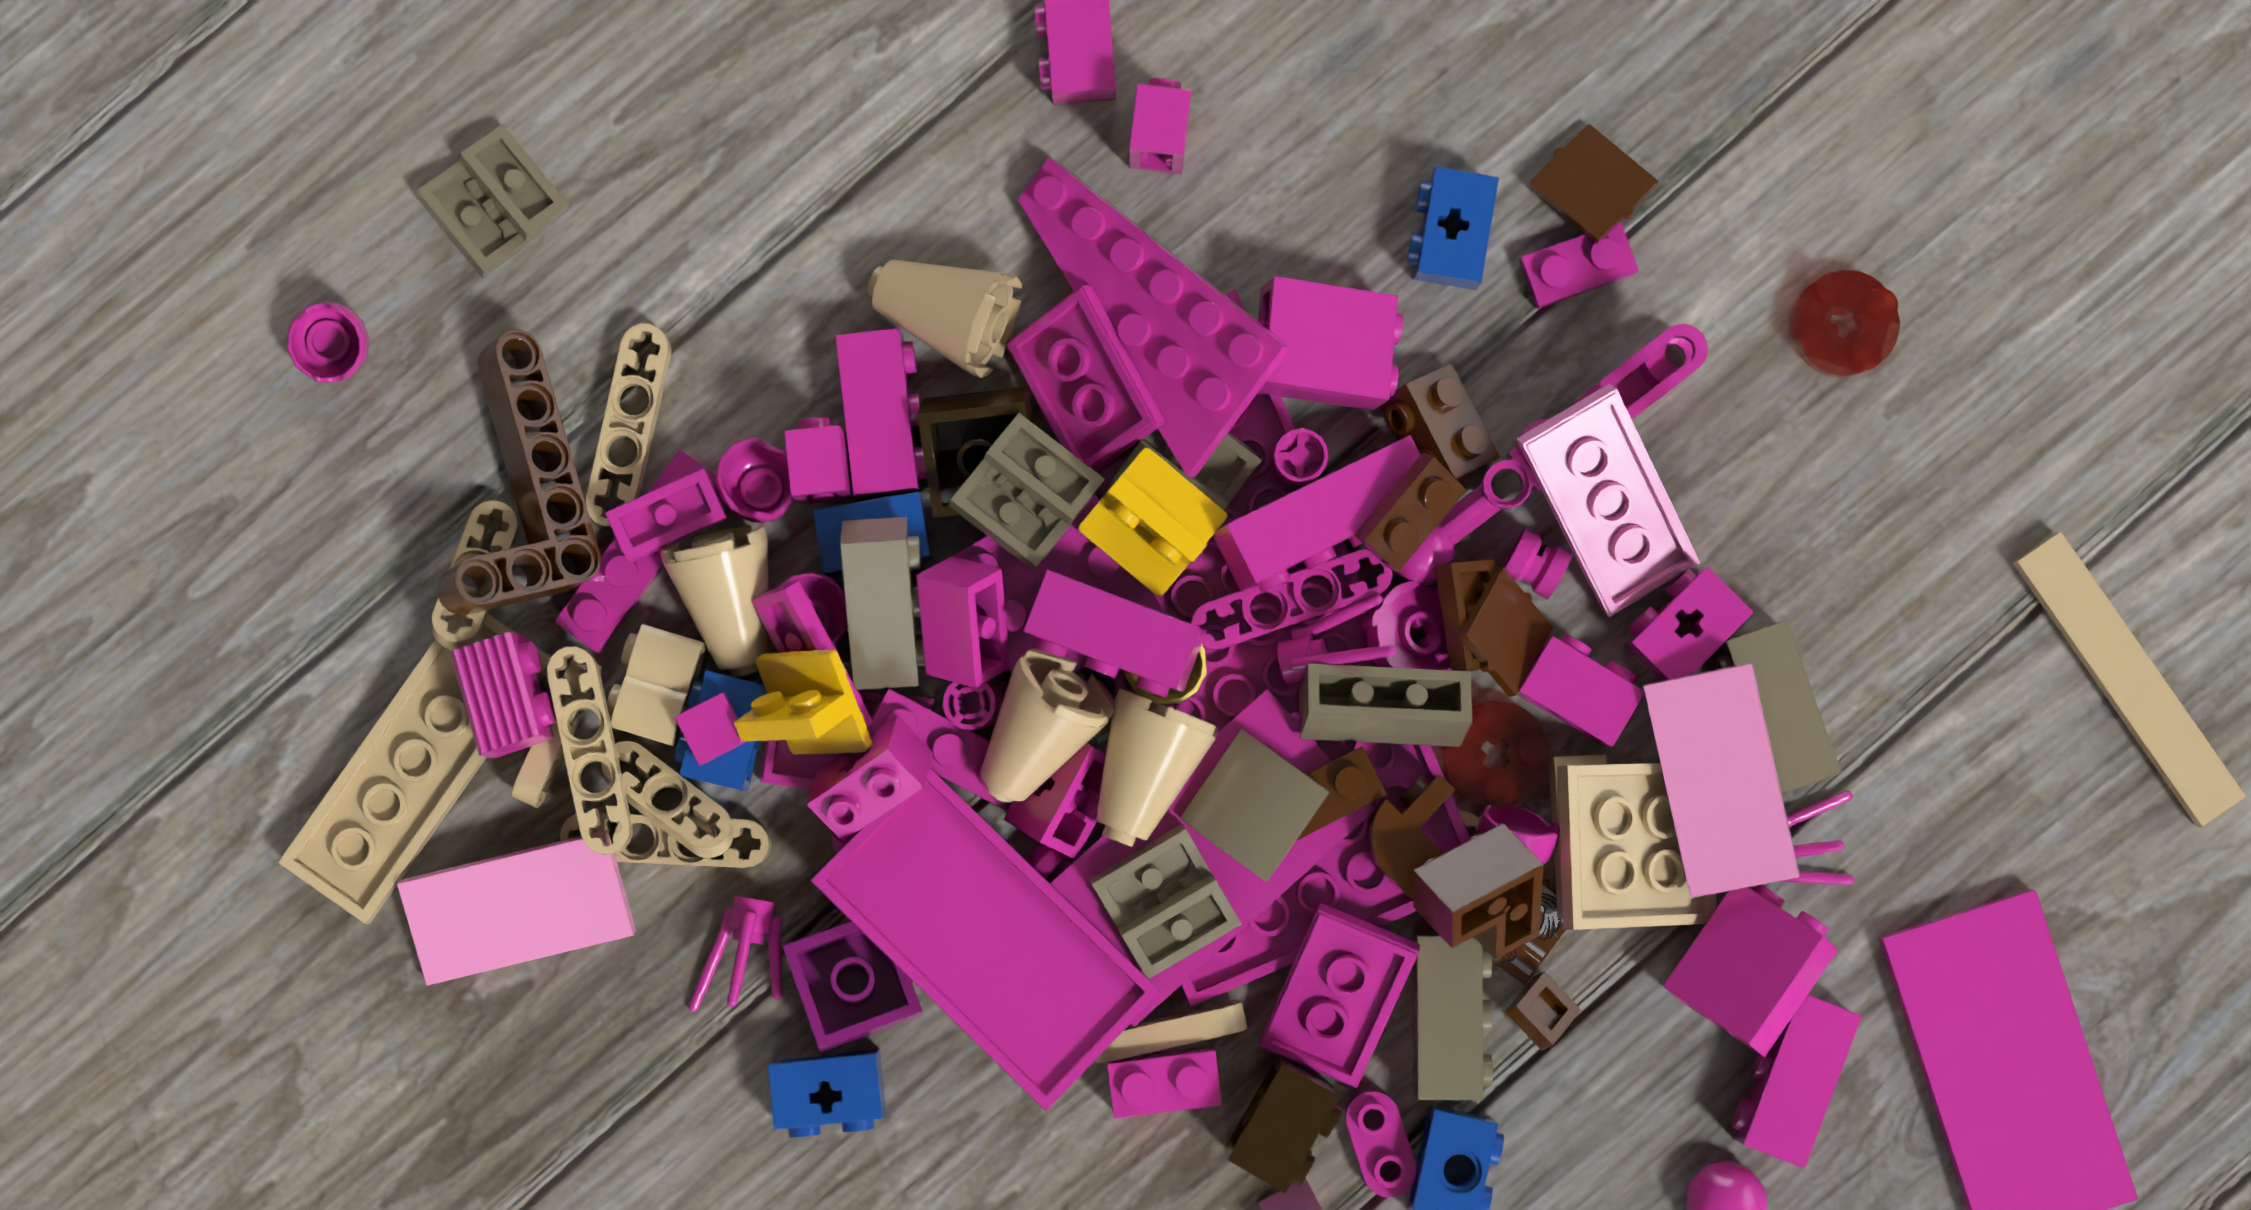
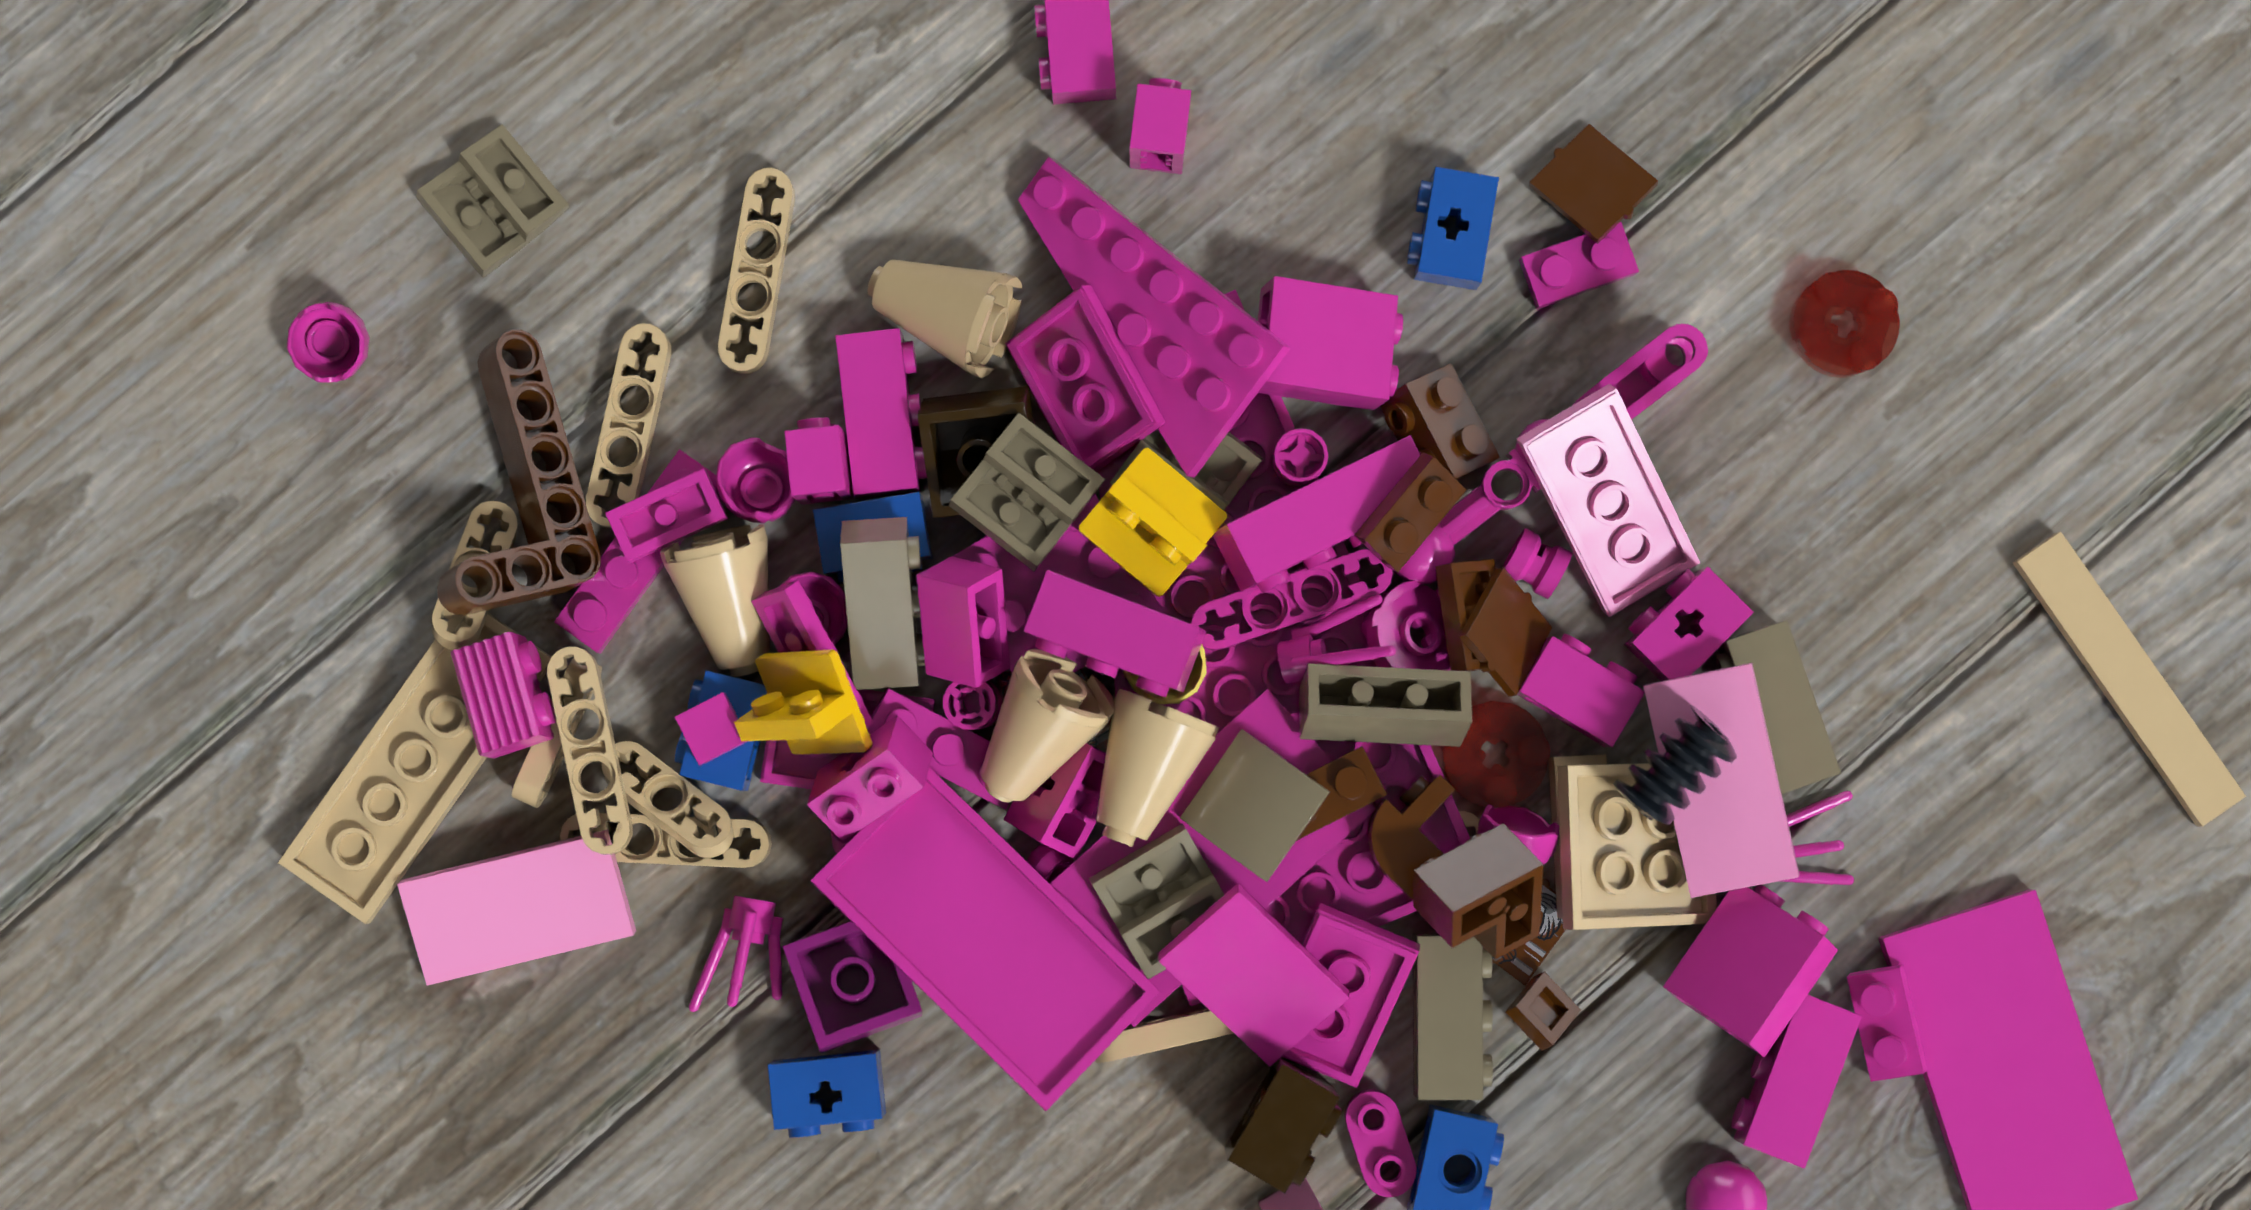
(656, 683): tan brick -> none
(761, 271): none -> tan beam
(1164, 1082): dark pink brick -> none
(1253, 975): none -> dark pink tile
(1677, 768): none -> black piece
(1887, 1023): none -> dark pink plate

